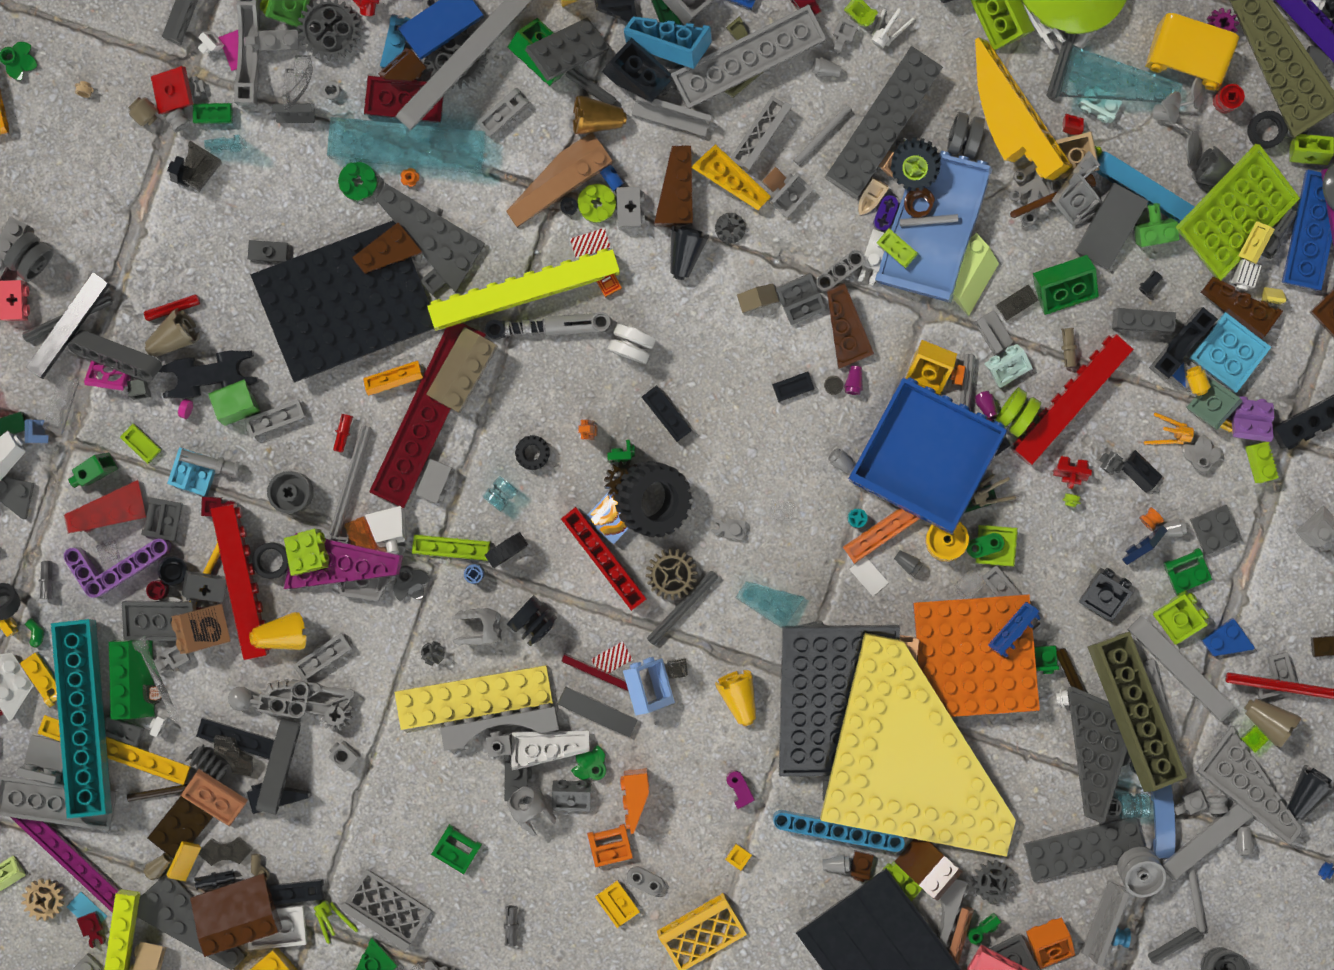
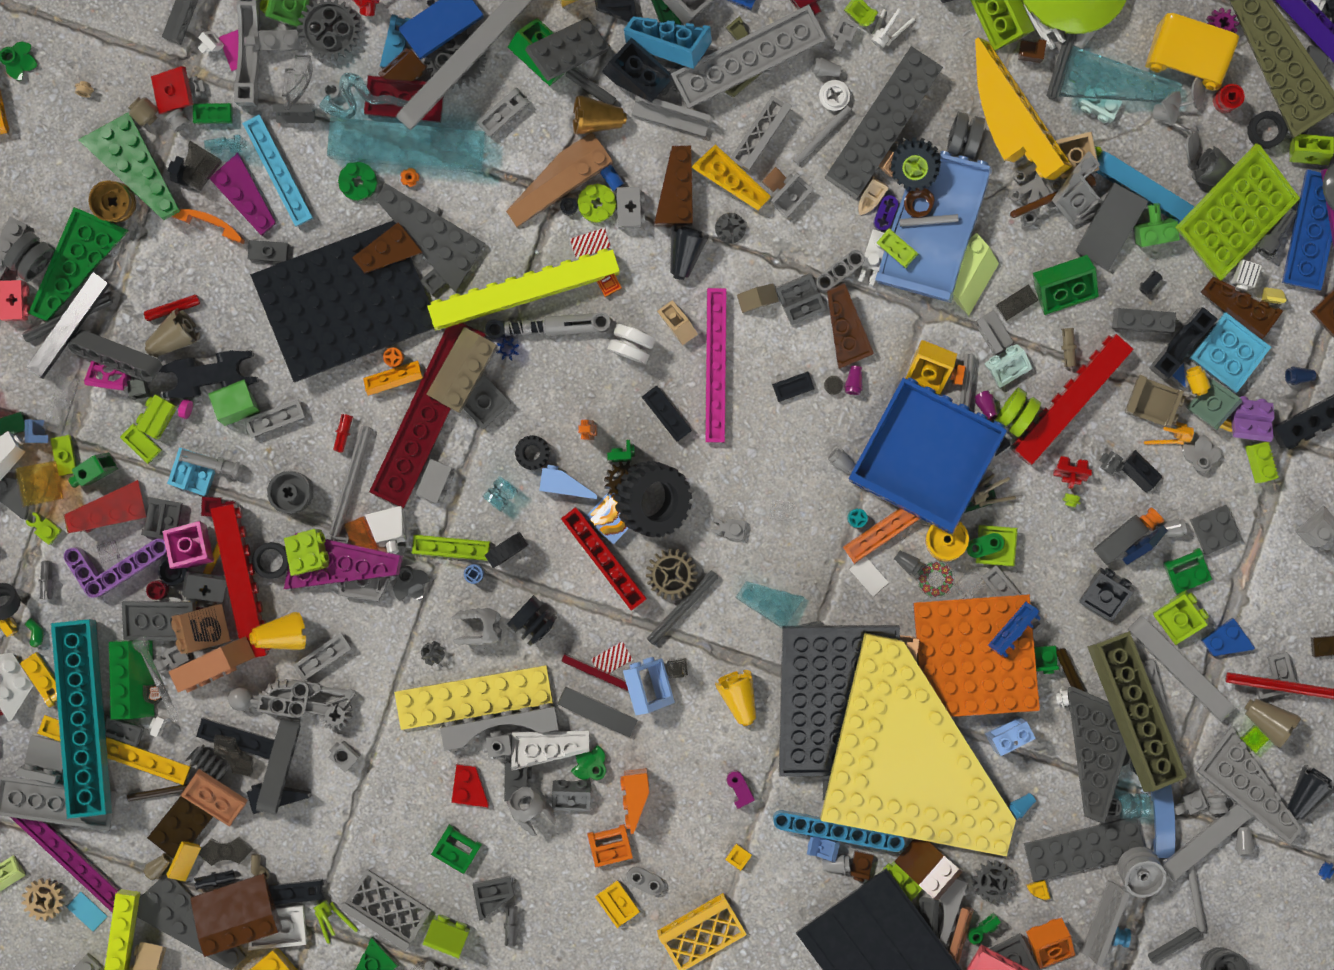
(38, 484): none -> clear yellow brick
(46, 529): none -> lime plate
(63, 454): none -> lime plate
(79, 251): none -> green wing
(91, 925): dark red plate -> none
(101, 201): none -> pearl gold wheel
(128, 157): none -> green wing
(156, 416): none -> lime brick
(188, 545): none -> dark pink slope
(211, 665): none -> nougat wedge
(229, 232): none -> orange slope
(239, 188): none -> magenta wing
(277, 170): none -> medium azure plate
(345, 83): none -> clear light blue animal
(390, 356): none -> orange wheel
(446, 935): none -> lime slope
(468, 787): none -> red wing
(485, 402): none -> dark grey plate
(492, 894): none -> dark grey wing
(513, 351): none -> clear blue gear
(559, 482): none -> light blue slope
(677, 322): none -> tan slope
(715, 365): none -> dark pink plate
(823, 848): none -> medium blue bracket
(837, 87): none -> white gear
(929, 910): none -> dark grey plate
(936, 579): none -> clear tile
(1003, 737): none -> light blue window
(1021, 806): none -> dark azure cone
(1032, 51): none -> reddish brown panel
(1039, 889): none -> yellow tile
(1073, 125): red plate -> none
(1121, 539): none -> dark grey beam
(1155, 402): none -> dark tan panel
(1256, 242): light yellow plate -> none
(1299, 375): none -> dark blue cone

